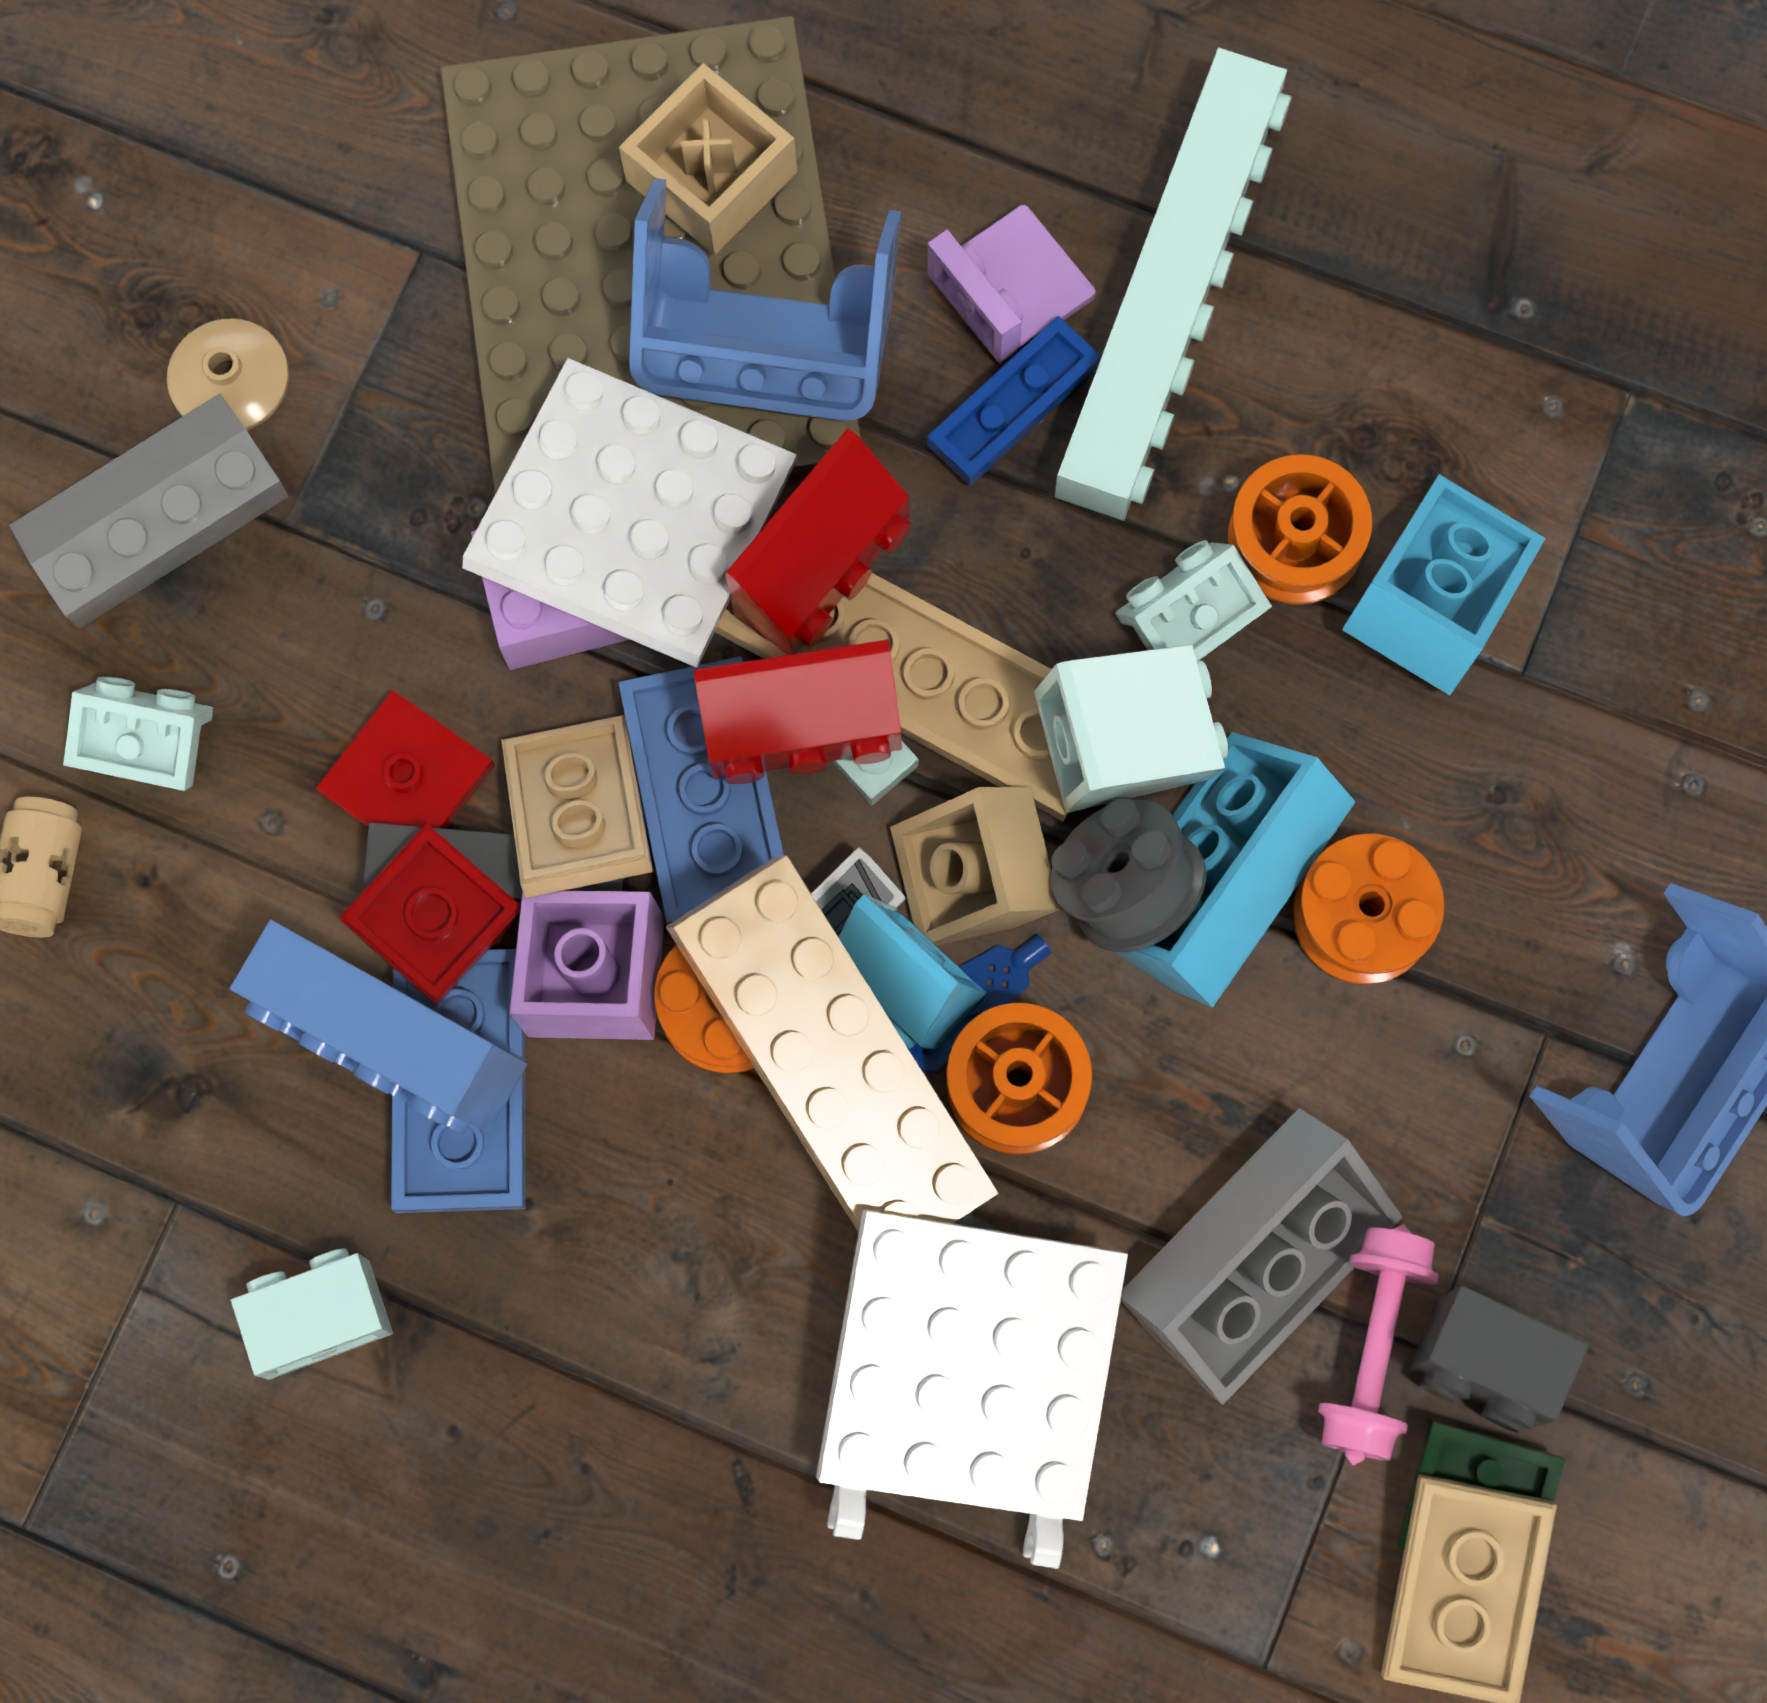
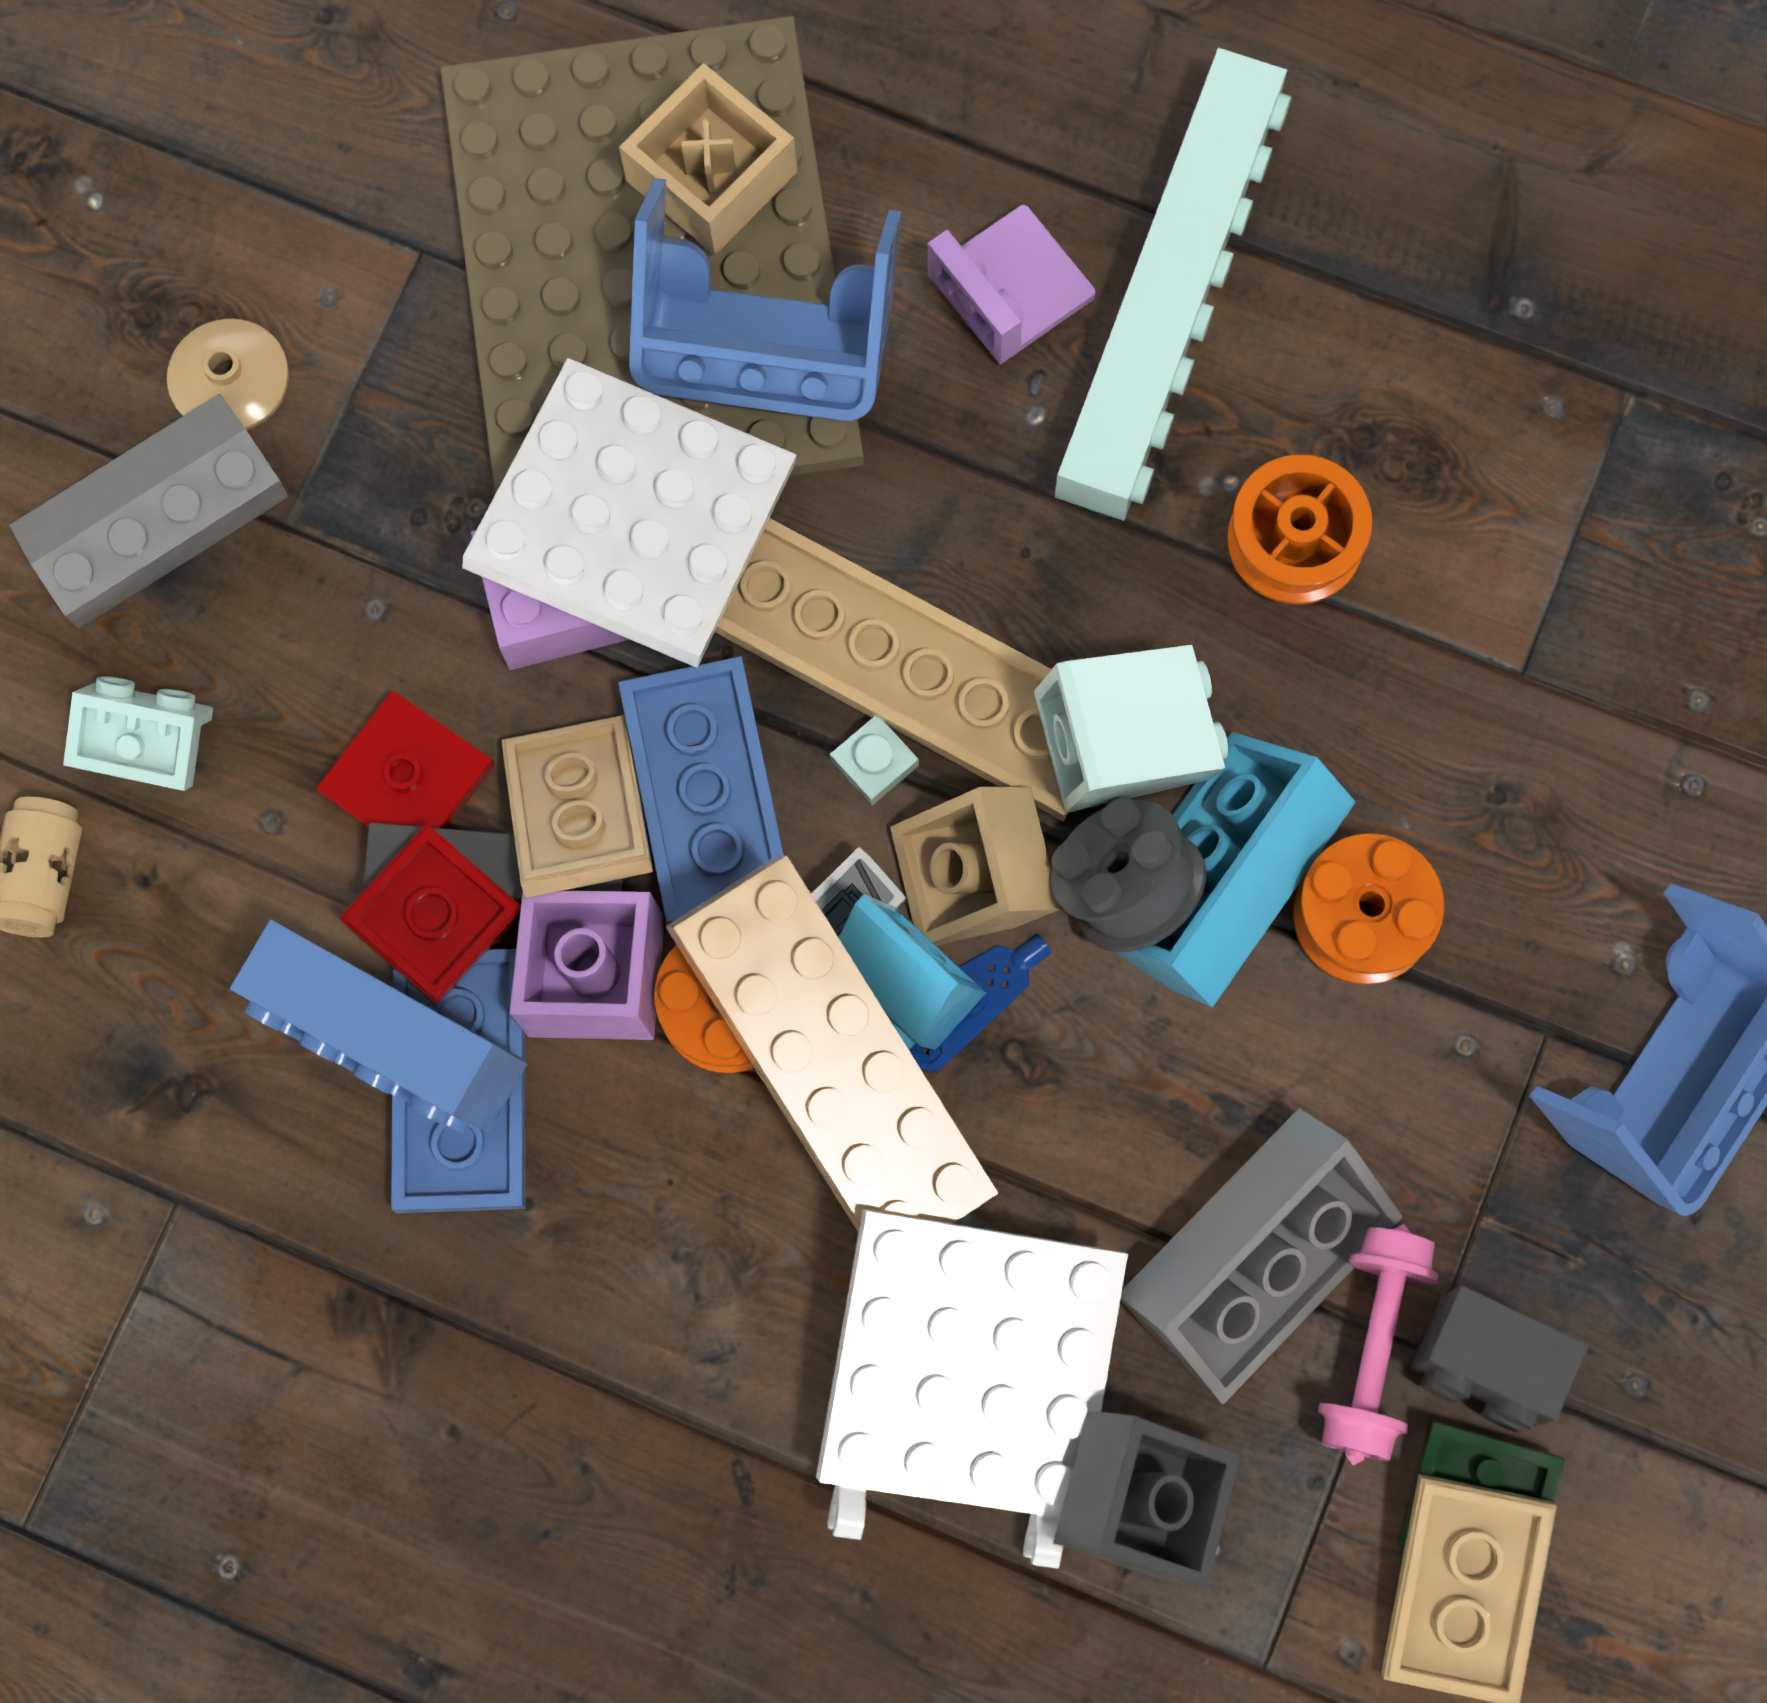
(310, 1314): light aqua brick -> none
(799, 711): slope -> none
(819, 546): red slope -> none
(1011, 1116): orange wheel -> none
(1014, 401): blue plate -> none
(1147, 1498): none -> dark grey brick
(1196, 602): light aqua bracket -> none
(1444, 585): medium azure slope -> none

